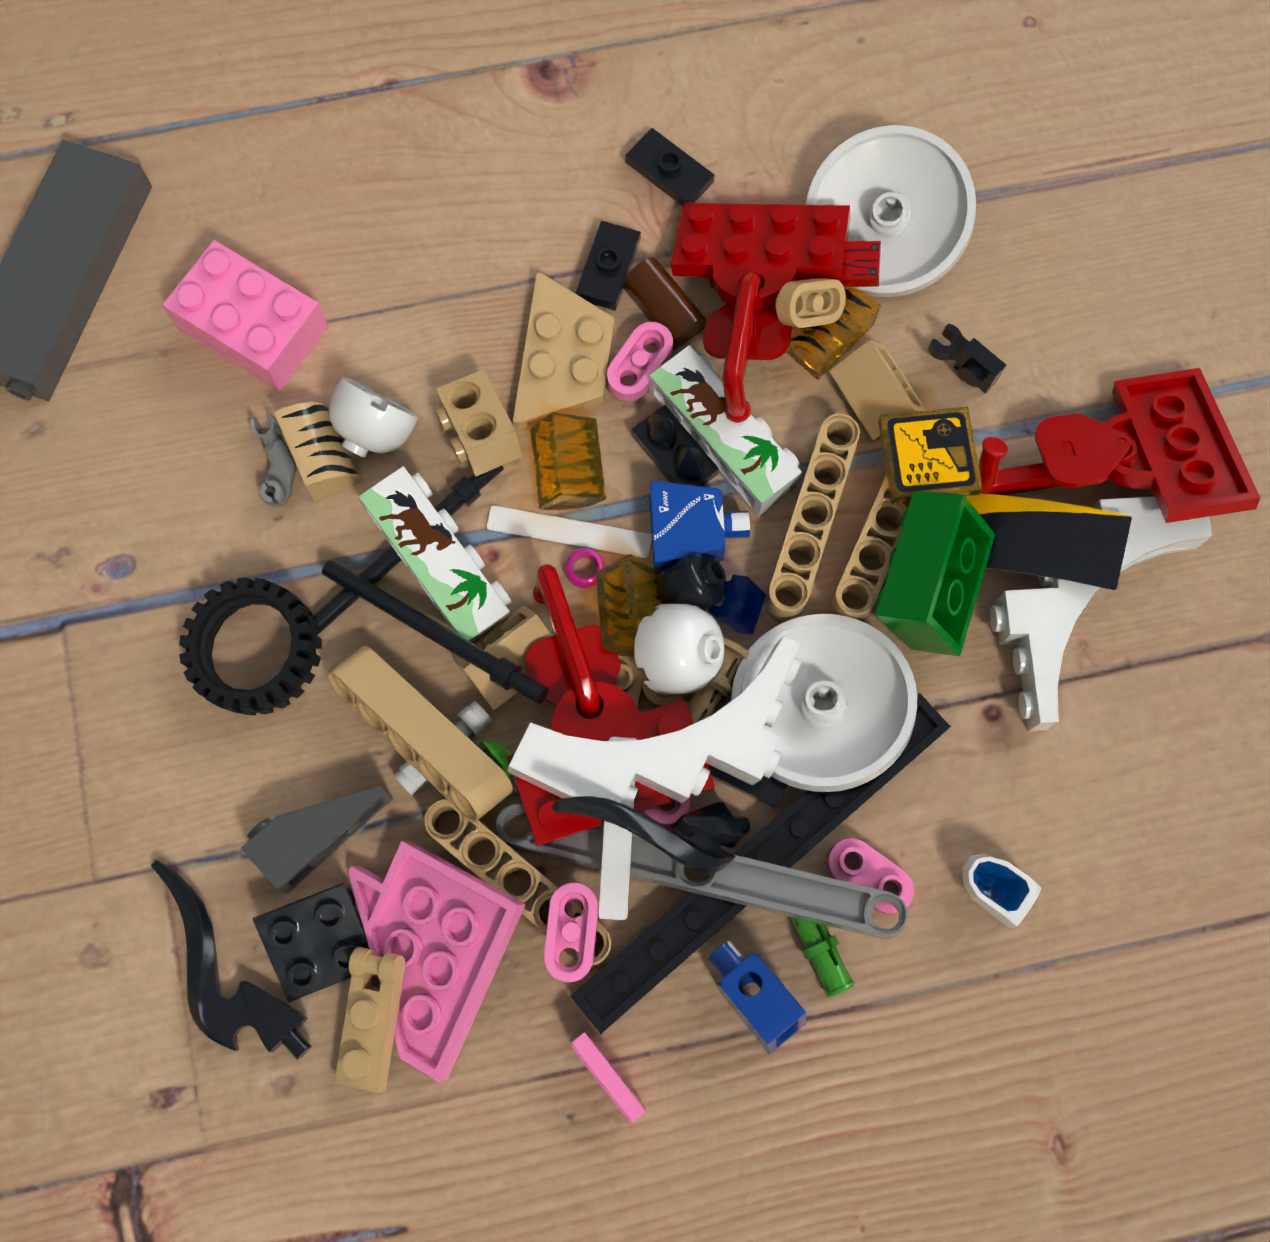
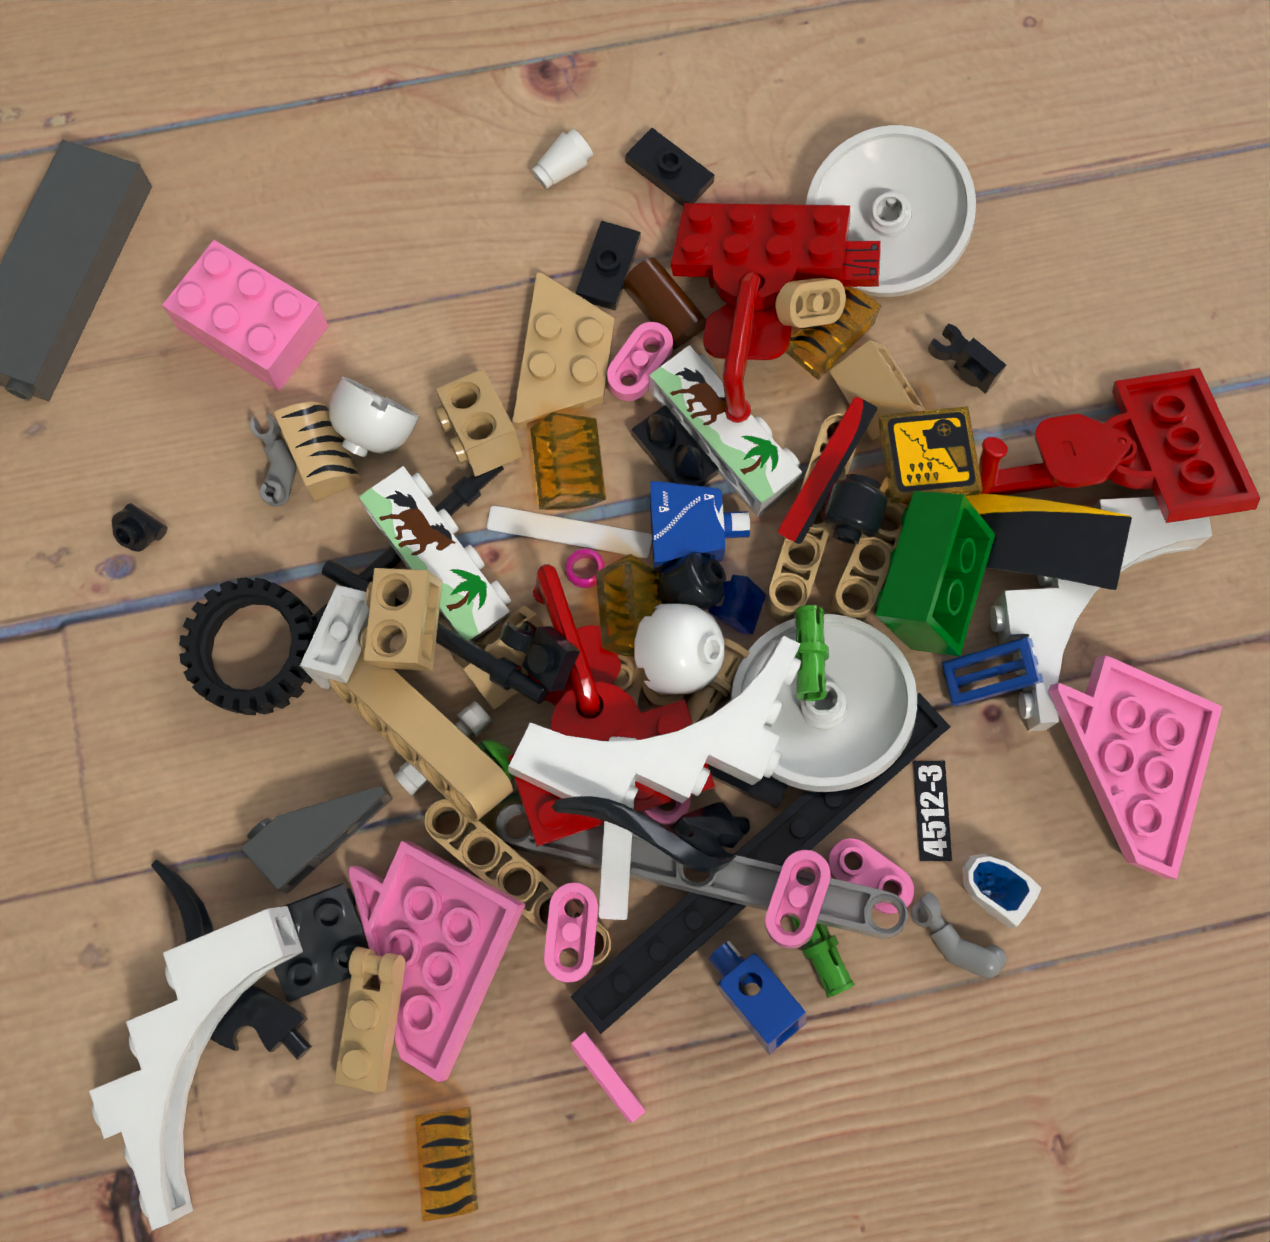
(136, 528): none -> black plate
(168, 1045): none -> white arch
(337, 637): none -> white panel
(414, 618): none -> tan brick
(446, 1163): none -> clear yellow brick
(547, 653): none -> black plate
(562, 159): none -> white cone
(797, 900): none -> bright pink plate
(811, 652): none -> bright green pin
(827, 470): none -> red sticker
(855, 508): none -> black head
(932, 811): none -> black sticker
(976, 959): none -> light grey arm
(1028, 662): none -> blue tile
(1143, 756): none -> bright pink wing

